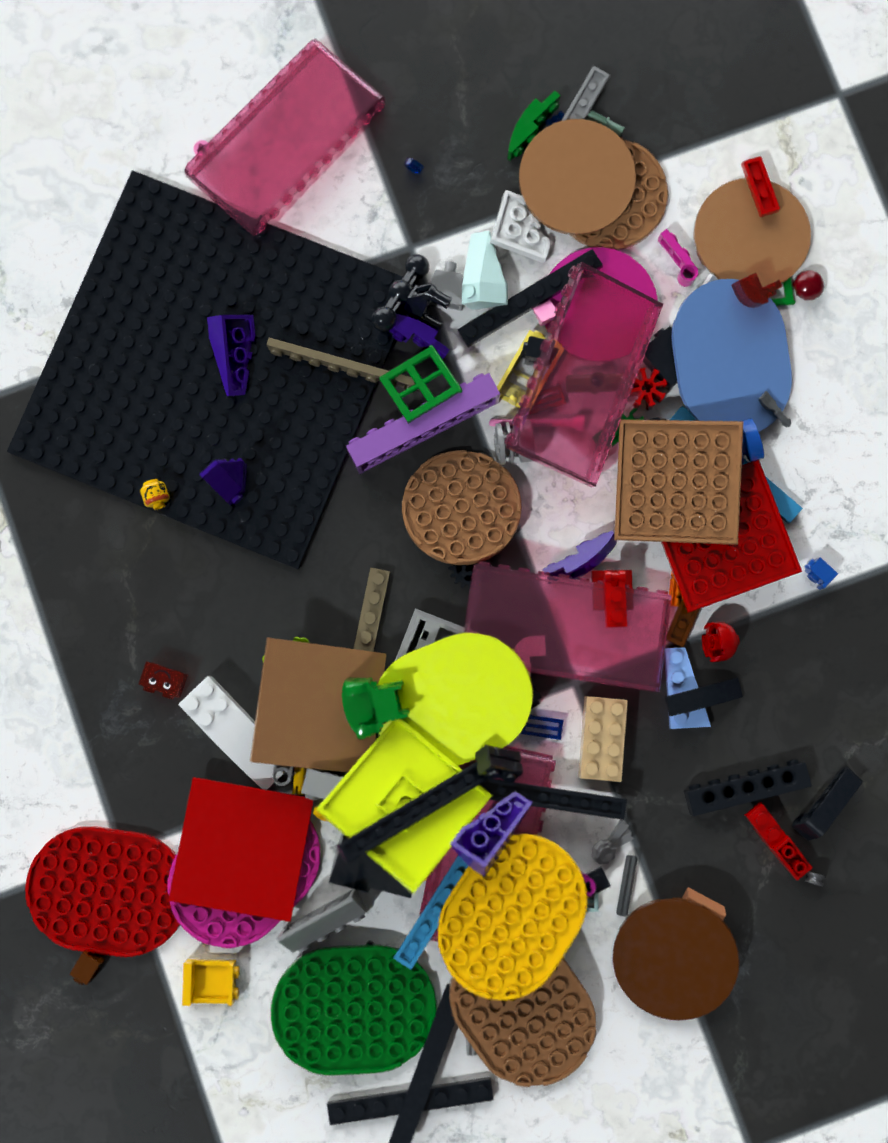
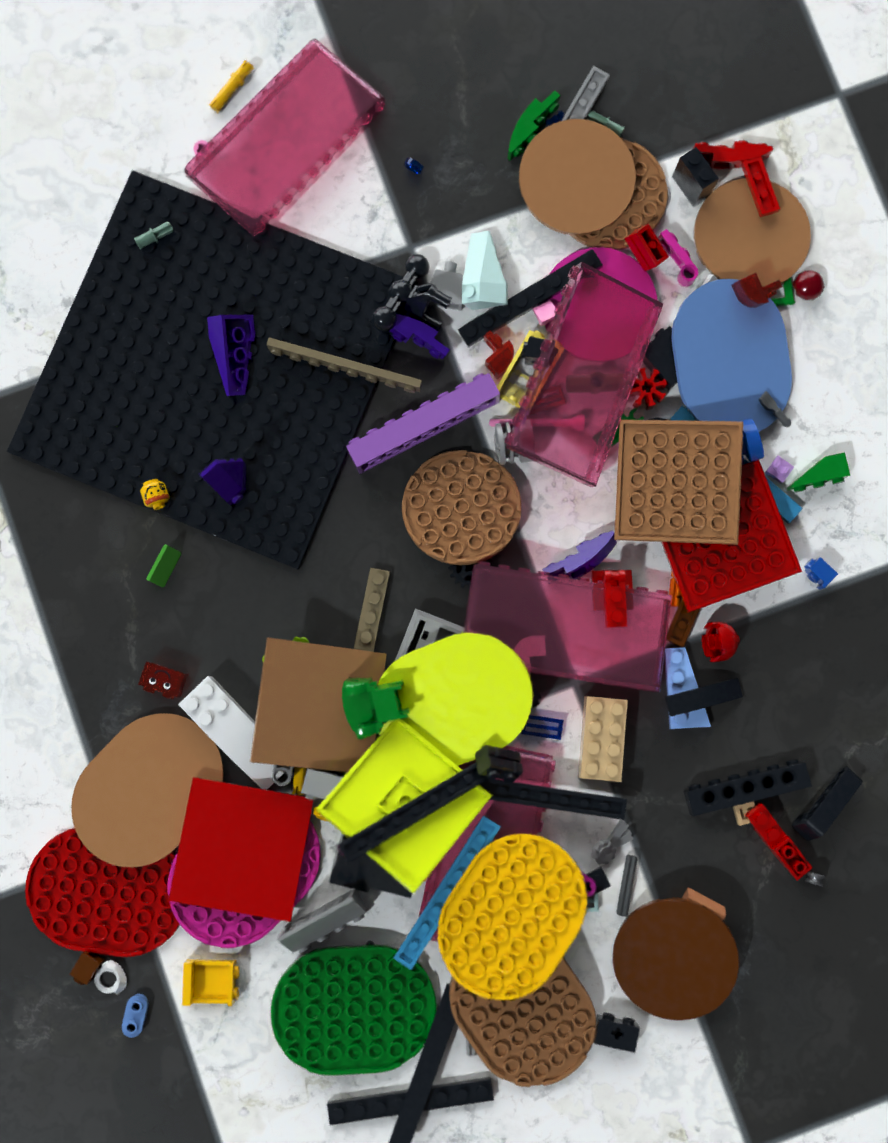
(120, 984): none -> white piece
(135, 1016): none -> medium blue plate
(138, 789): none -> medium nougat tile
(153, 235): none -> sand green axle
(164, 566): none -> bright green slope
(236, 80): none -> yellow pin
(420, 384): green window -> none
(487, 836): dark purple wedge -> none
(502, 355): none -> clear red brick
(518, 229): white plate -> none
(623, 1040): none -> black brick
(646, 247): none -> red brick
(695, 177): none -> black brick
(731, 158): none -> red slope
(740, 811): none -> tan plate
(779, 469): none -> lavender tile
(828, 469): none -> green slope

